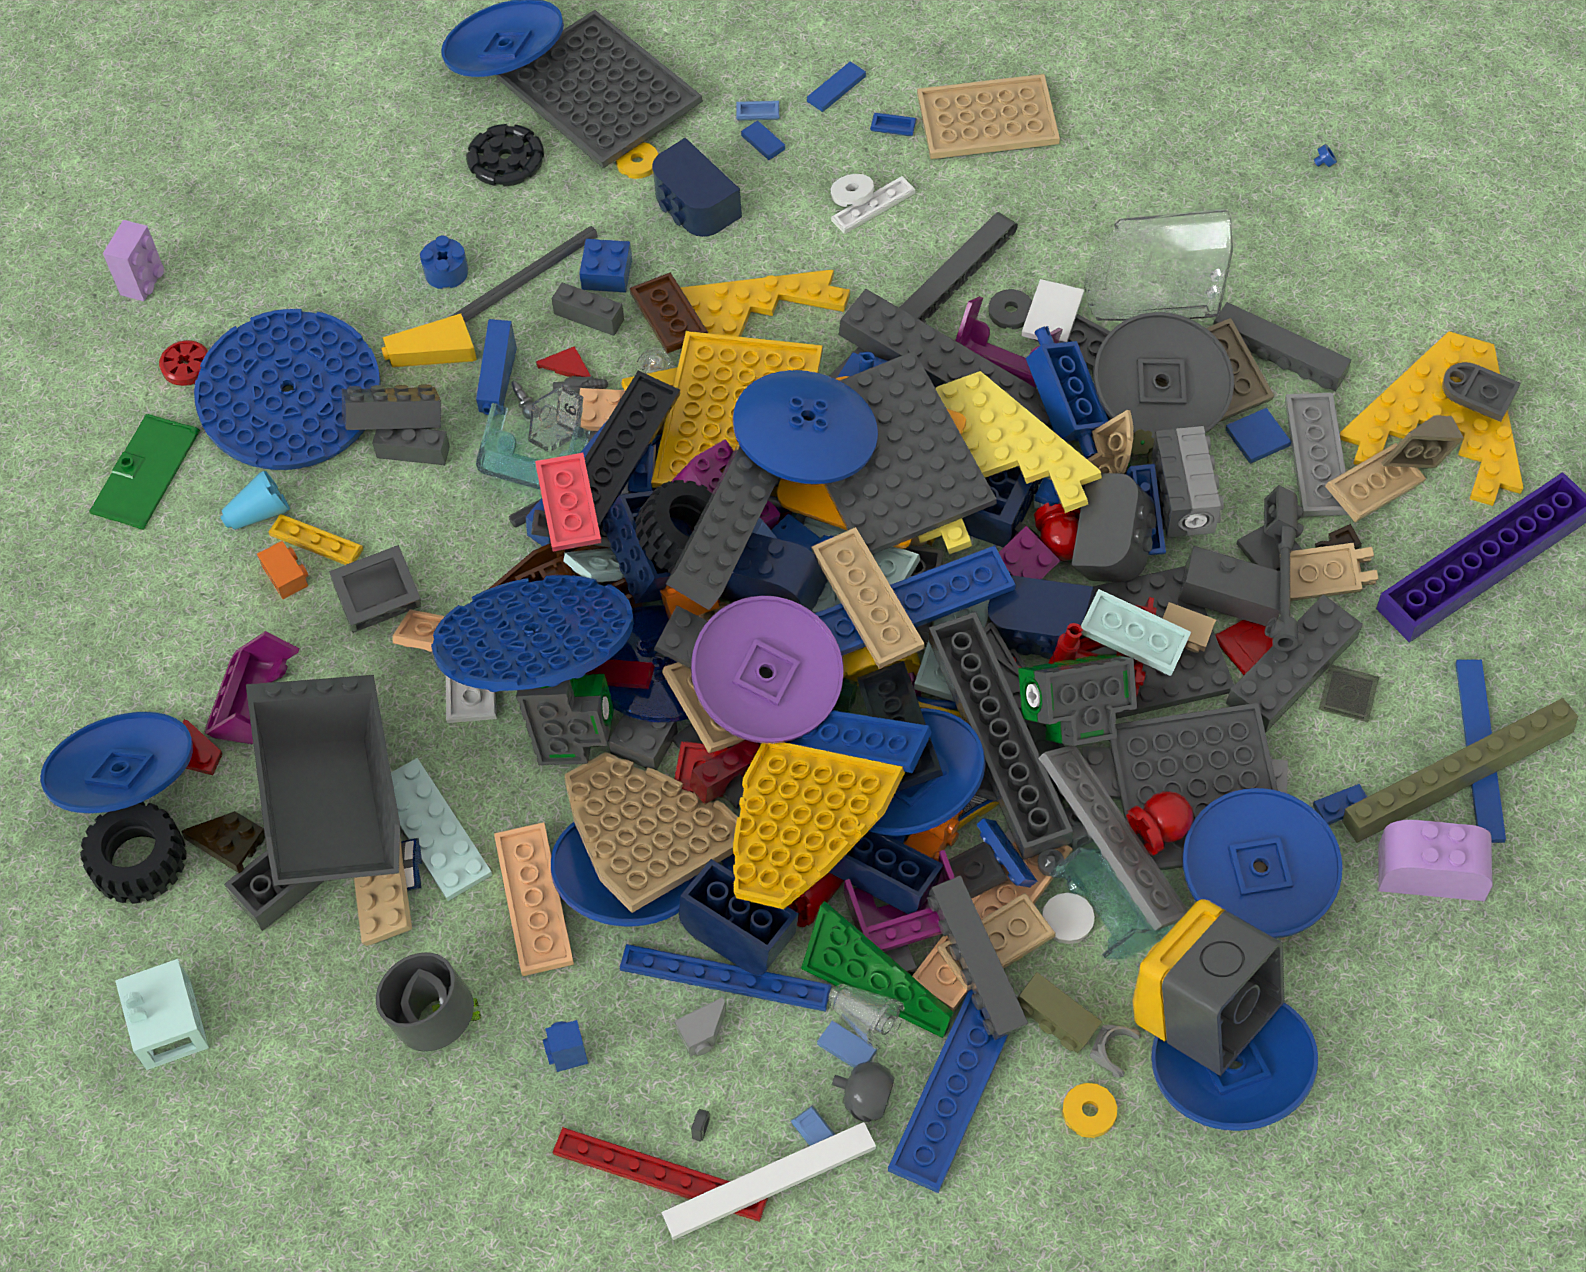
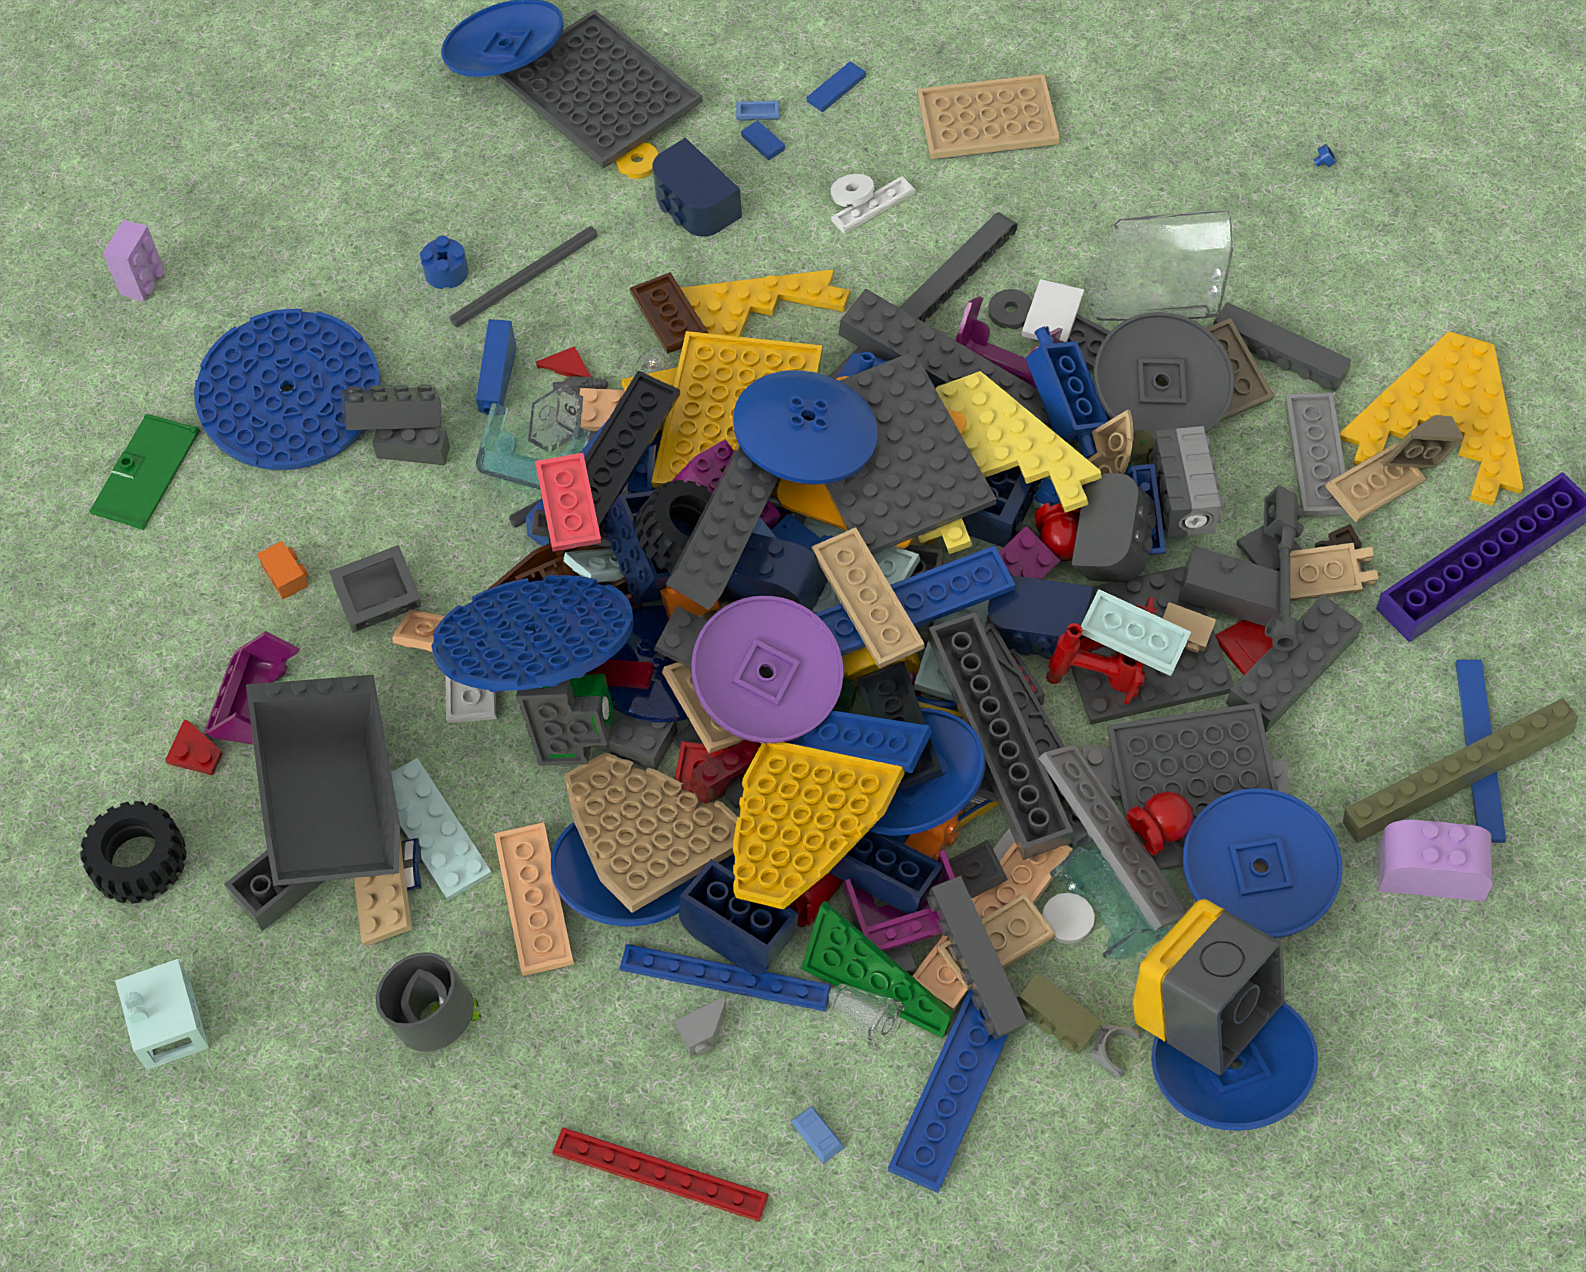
(116, 762): blue dish -> none
(173, 356): red wheel -> none
(227, 838): dark brown wing -> none
(255, 503): medium azure cone -> none
(315, 540): yellow tile -> none
(430, 344): yellow slope -> none
(499, 145): black plate -> none
(525, 402): flat silver bar -> none
(565, 1045): blue brick -> none
(588, 309): dark grey brick -> none
(605, 265): blue brick -> none
(700, 1125): dark grey tile -> none
(768, 1180): white tile -> none
(845, 1045): medium blue tile -> none
(866, 1090): dark grey piece -> none
(893, 124): blue tile -> none
(1006, 853): blue plate -> none
(1049, 860): dark grey tile -> none
(1078, 697): dark grey piece -> none
(1089, 1125): yellow tile -> none
(1258, 435): blue tile -> none
(1333, 806): blue plate -> none
(1348, 693): clear smoke tile -> none
(1480, 389): dark grey plate -> none

